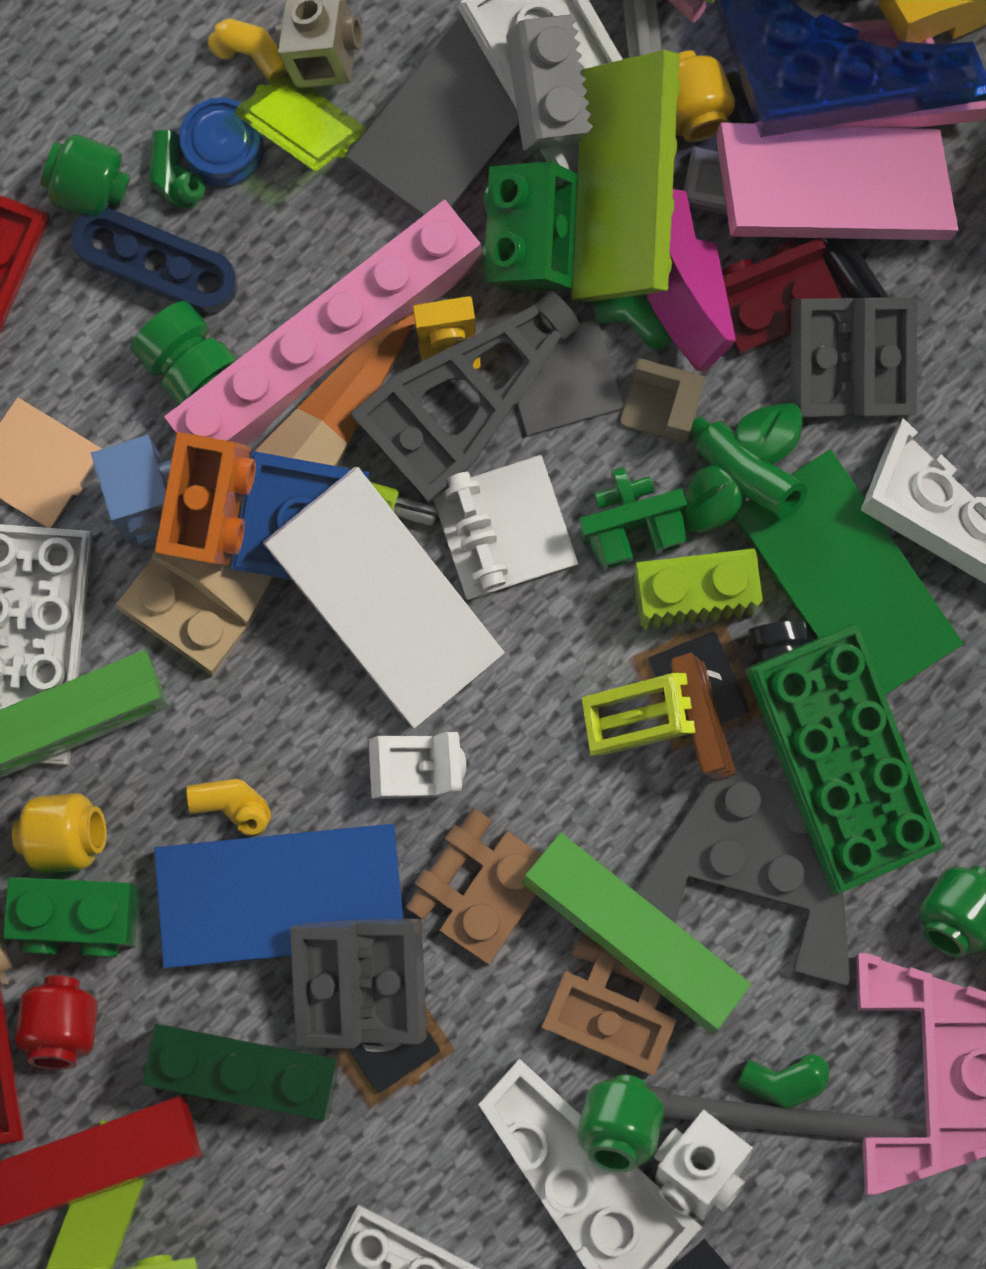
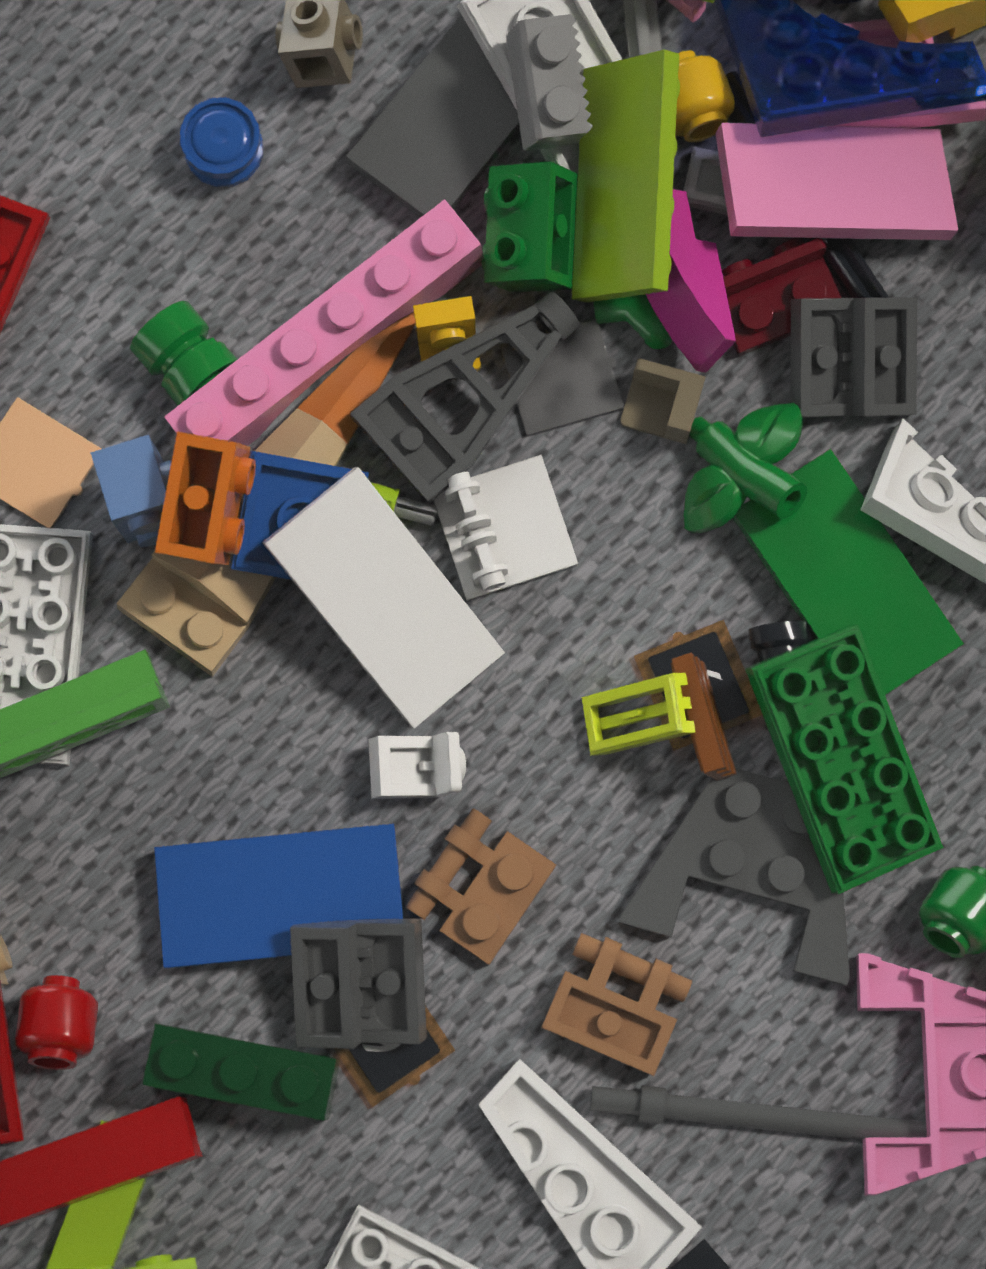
(59, 833): yellow head -> none
(71, 912): green brick -> none
(84, 176): green head -> none
(137, 242): dark blue plate -> none
(168, 176): green arm -> none
(235, 800): yellow arm -> none
(238, 36): yellow arm -> none
(300, 122): clear neon green piece -> none
(608, 528): green hips -> none
(620, 1124): green head -> none
(636, 933): bright green tile -> none
(697, 588): lime brick -> none
(703, 1146): white brick -> none
(790, 1086): green arm -> none

